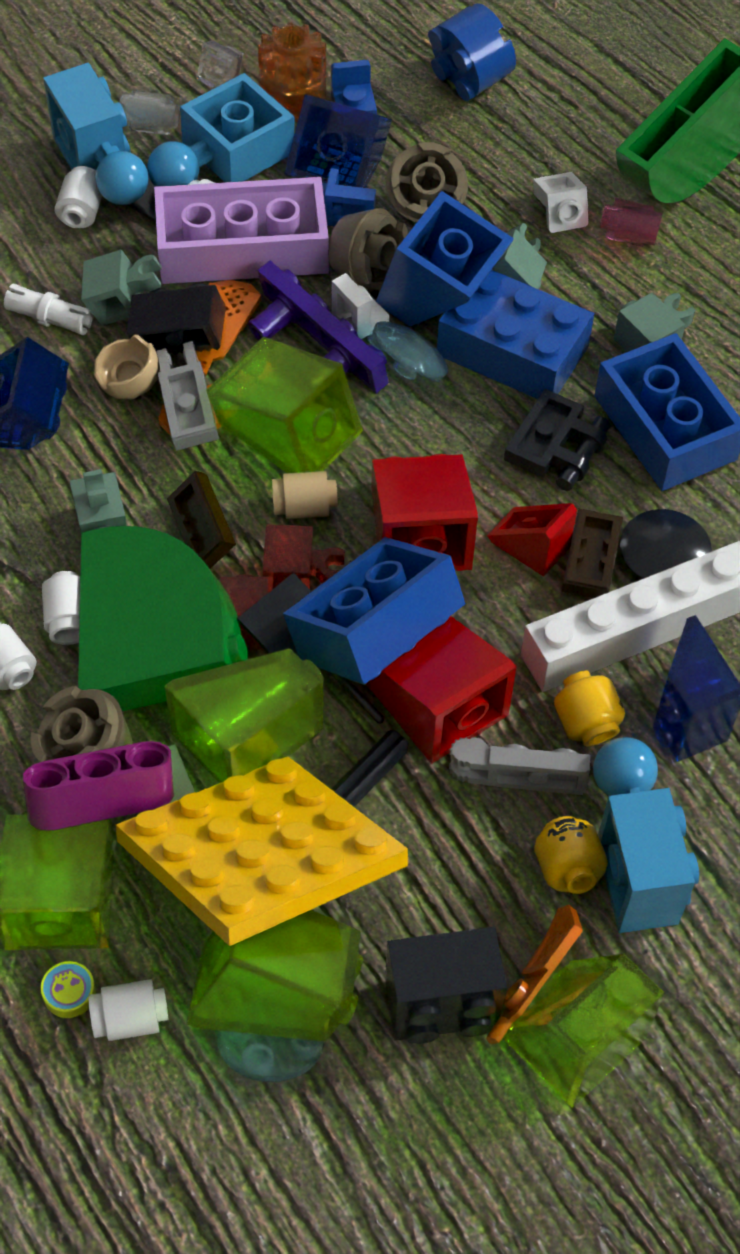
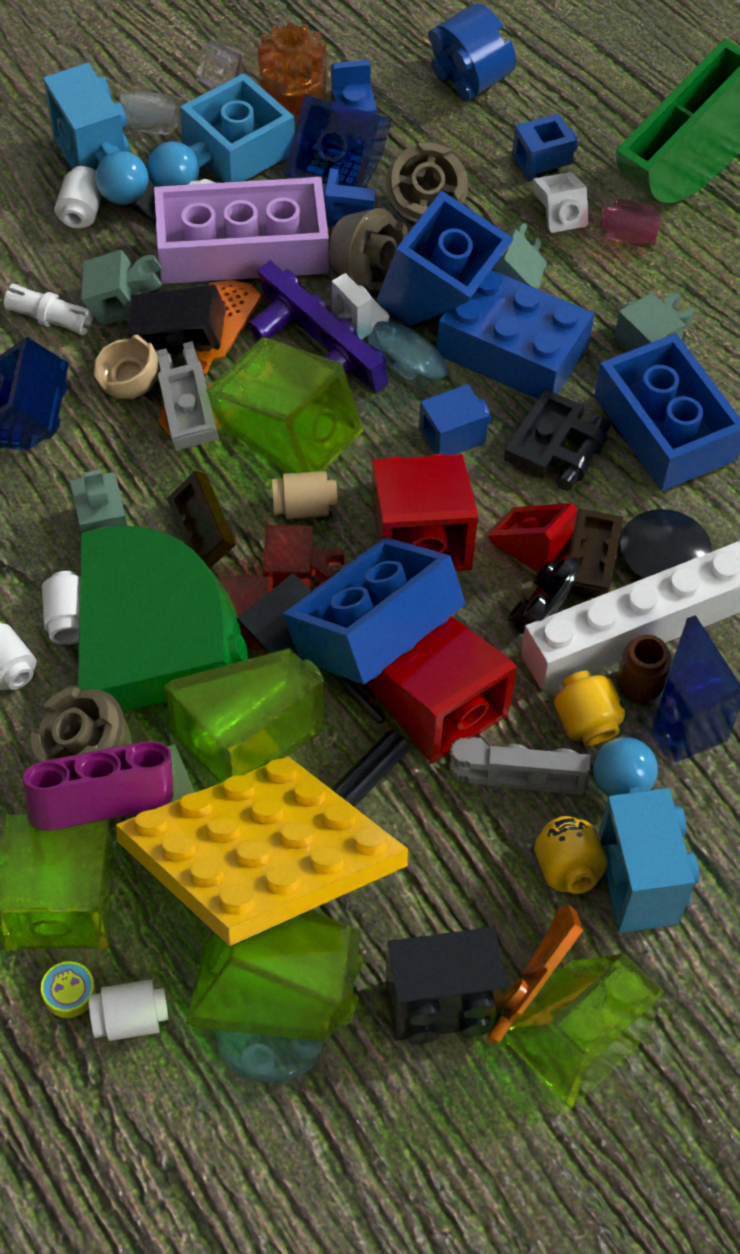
(454, 421): none -> blue brick
(543, 145): none -> blue brick
(553, 588): none -> black dish
(644, 668): none -> reddish brown brick

